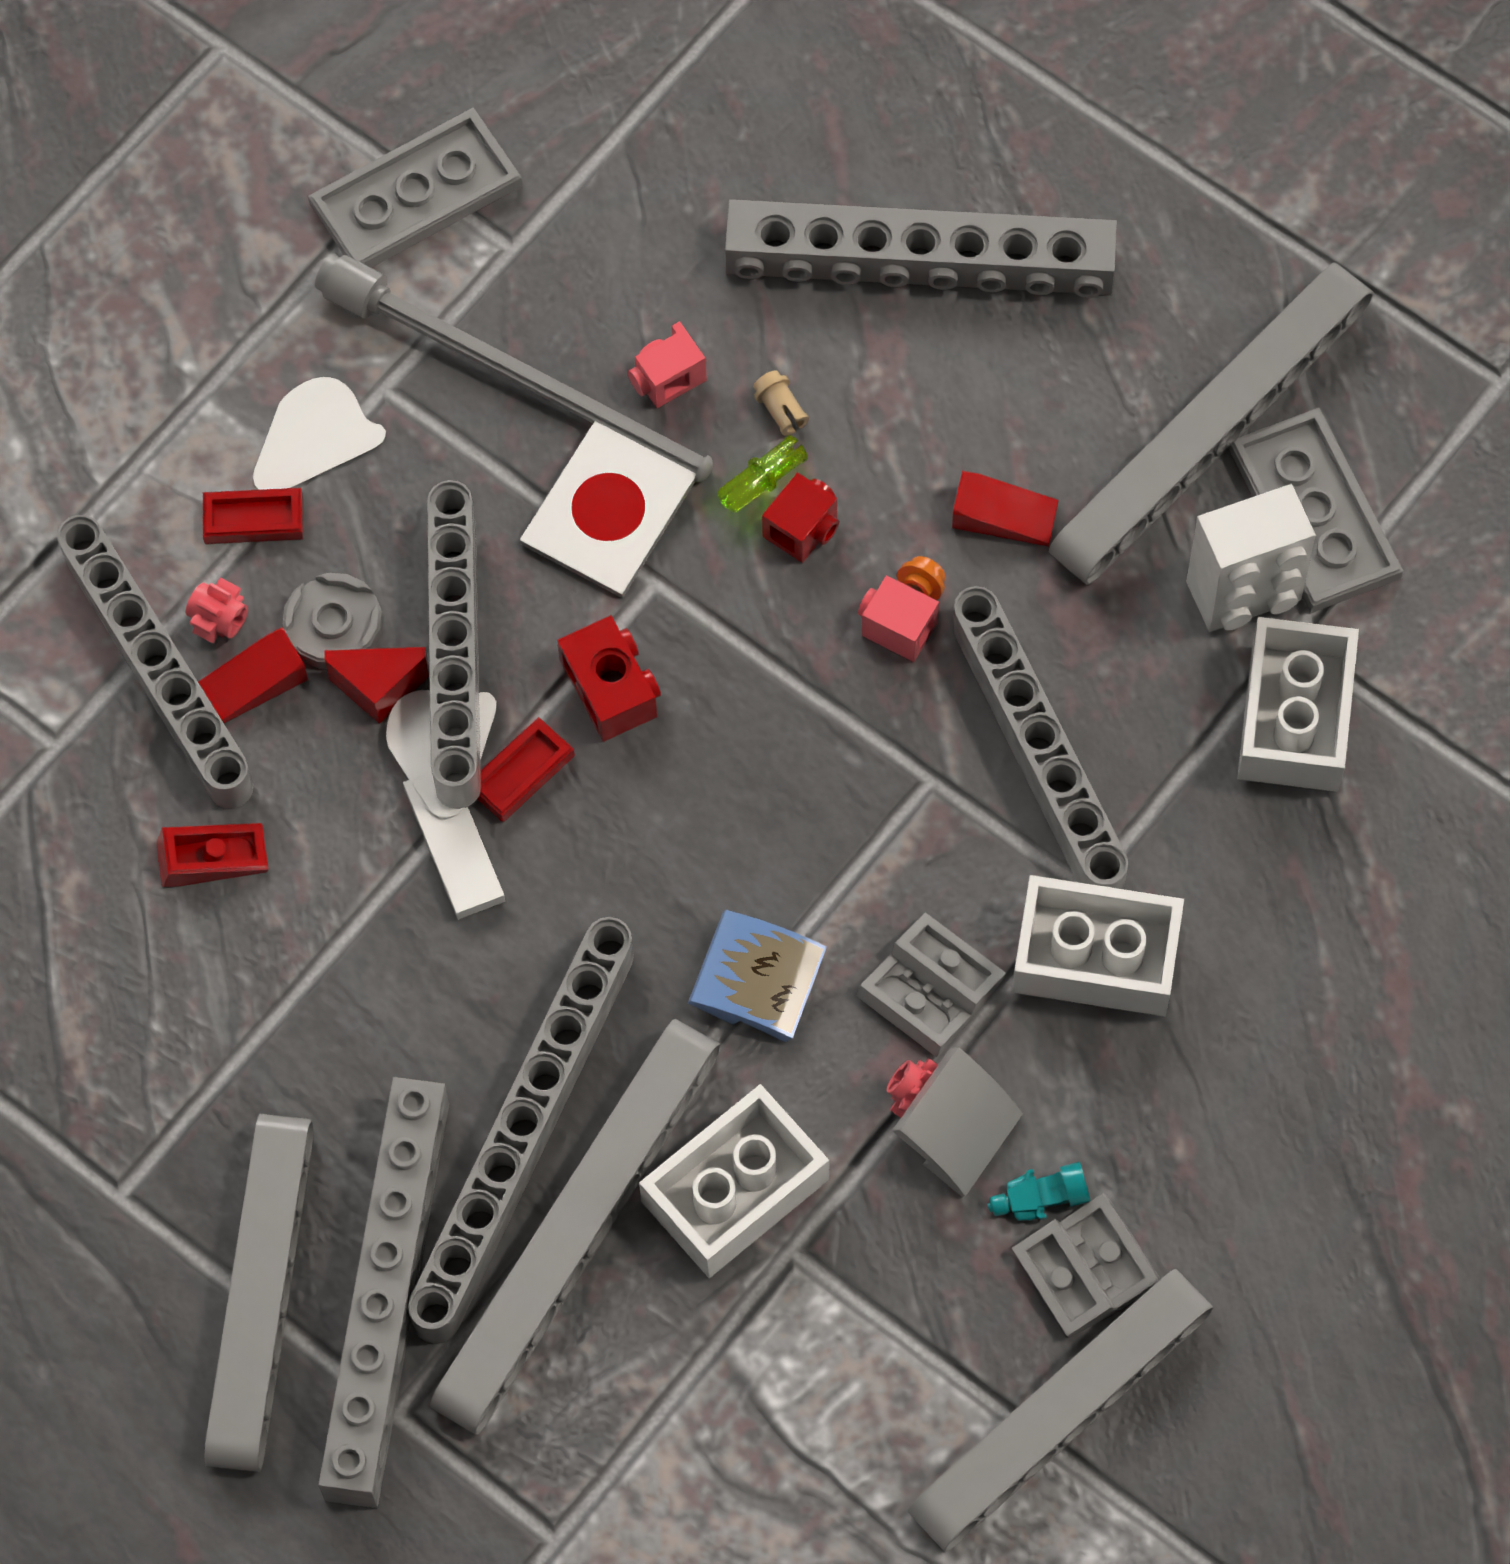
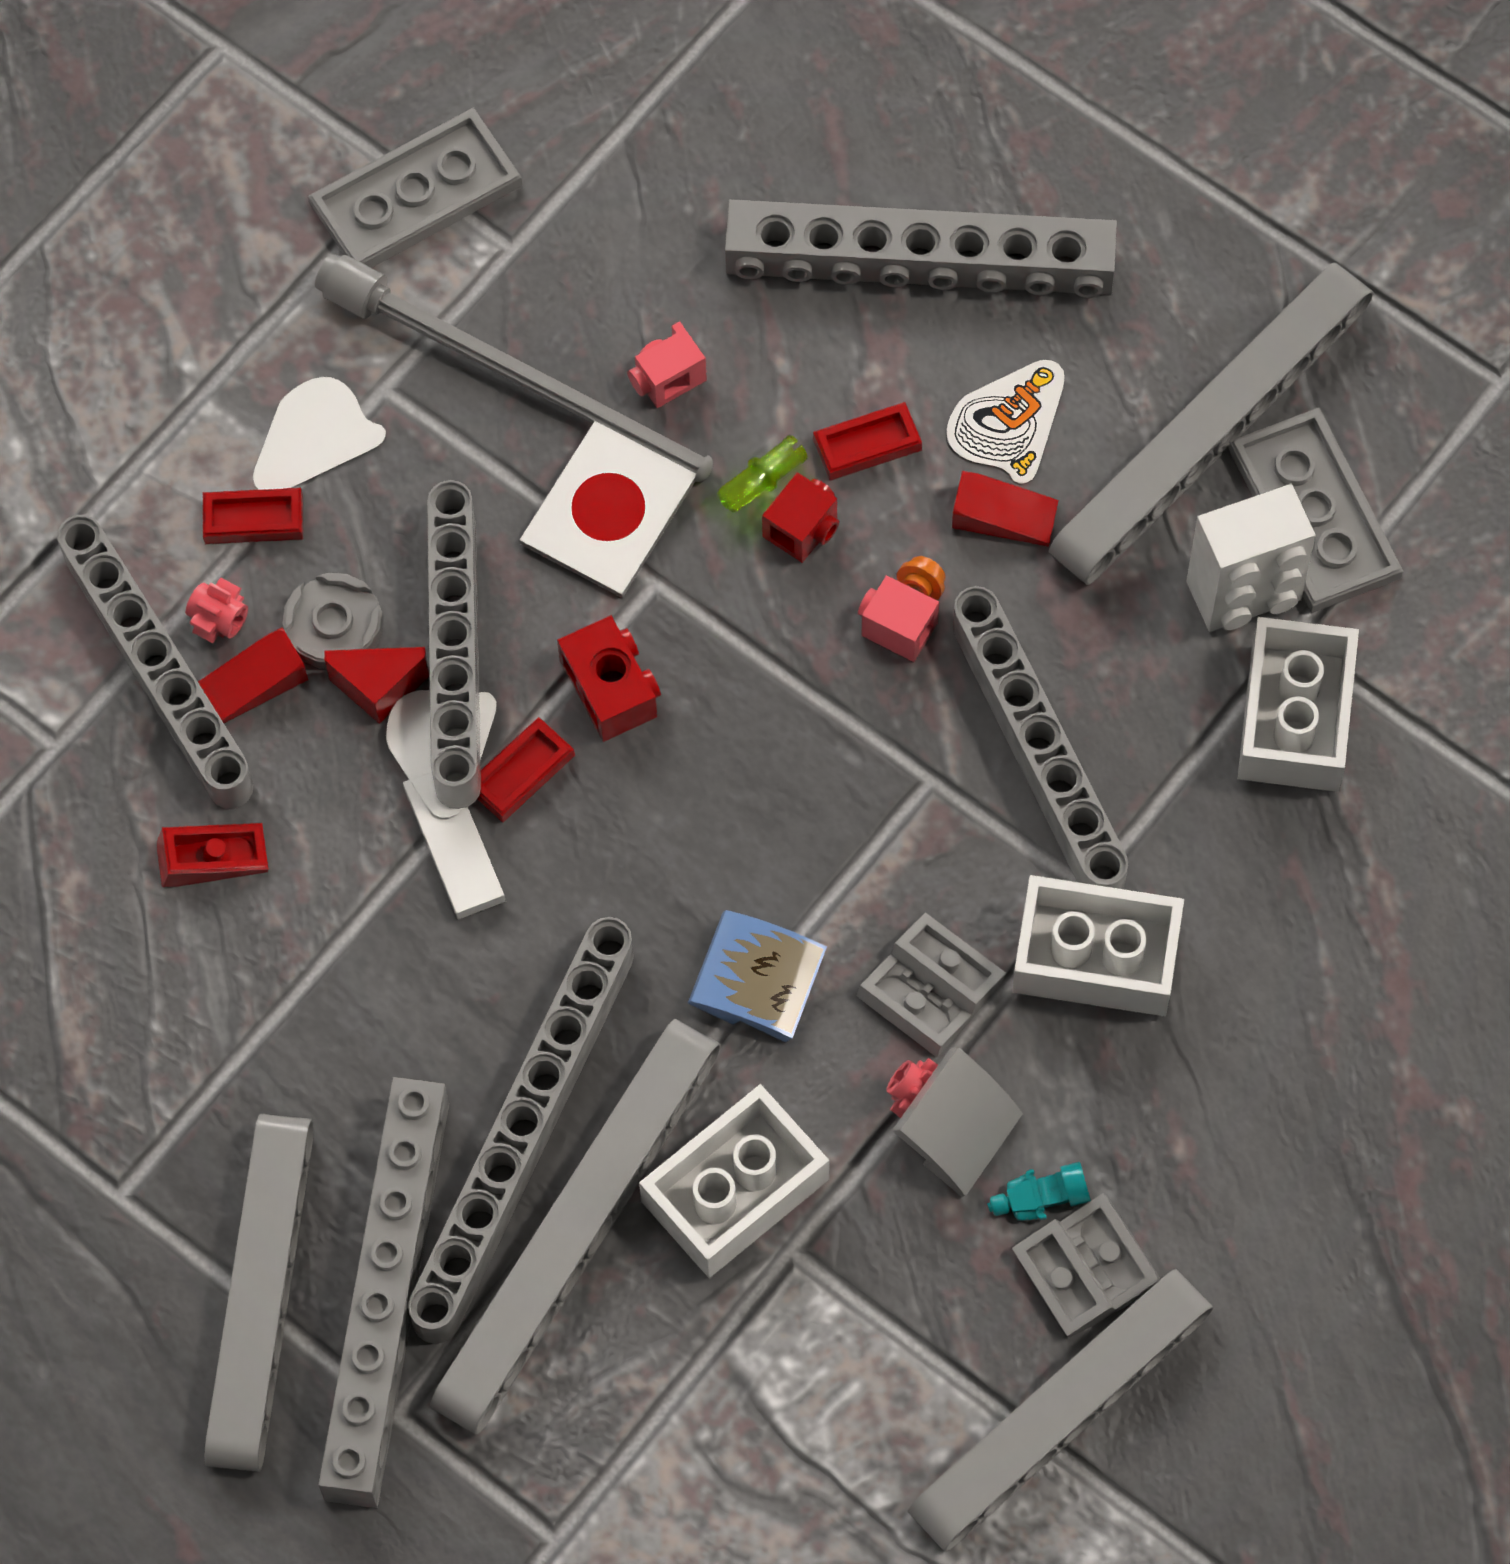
(774, 393): tan pin -> none
(867, 441): none -> red tile
(1009, 420): none -> sticker

